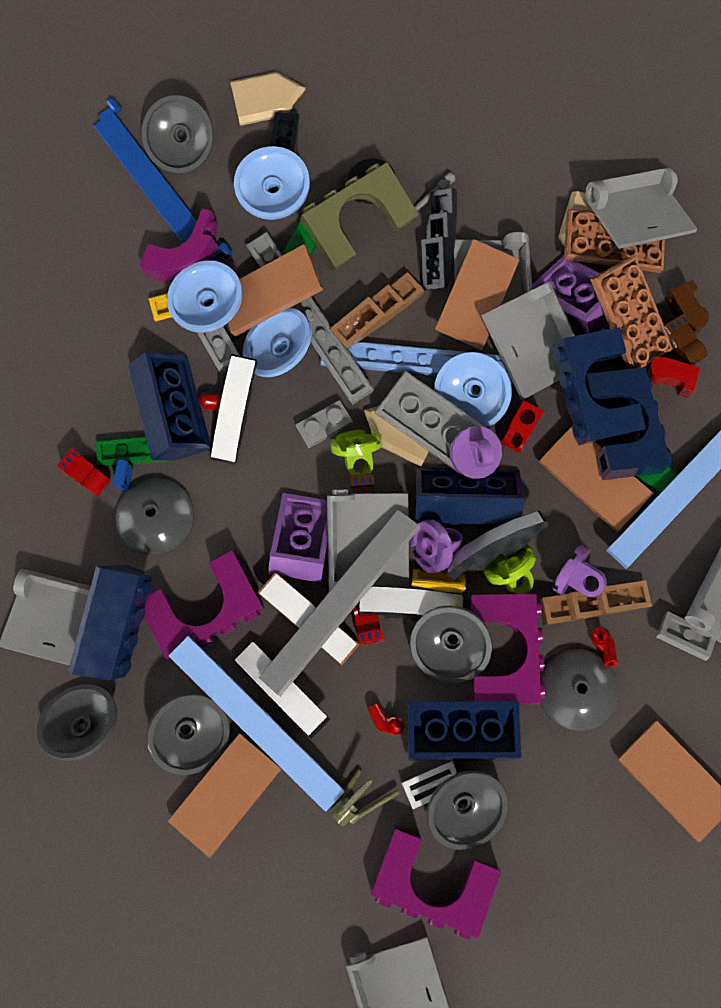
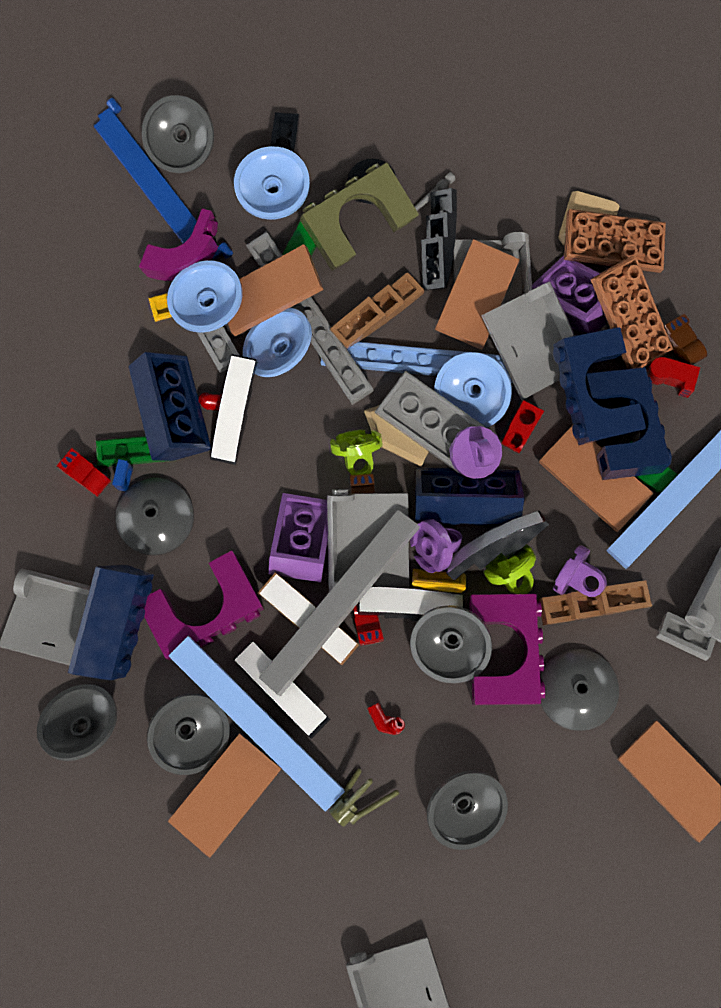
(263, 95): tan tile -> none
(324, 424): light grey plate -> none
(410, 794): white tile -> none
(463, 912): magenta arch -> none
(464, 731): dark blue slope -> none
(606, 645): red arm -> none
(639, 207): light grey door -> none
(682, 301): reddish brown leg -> none

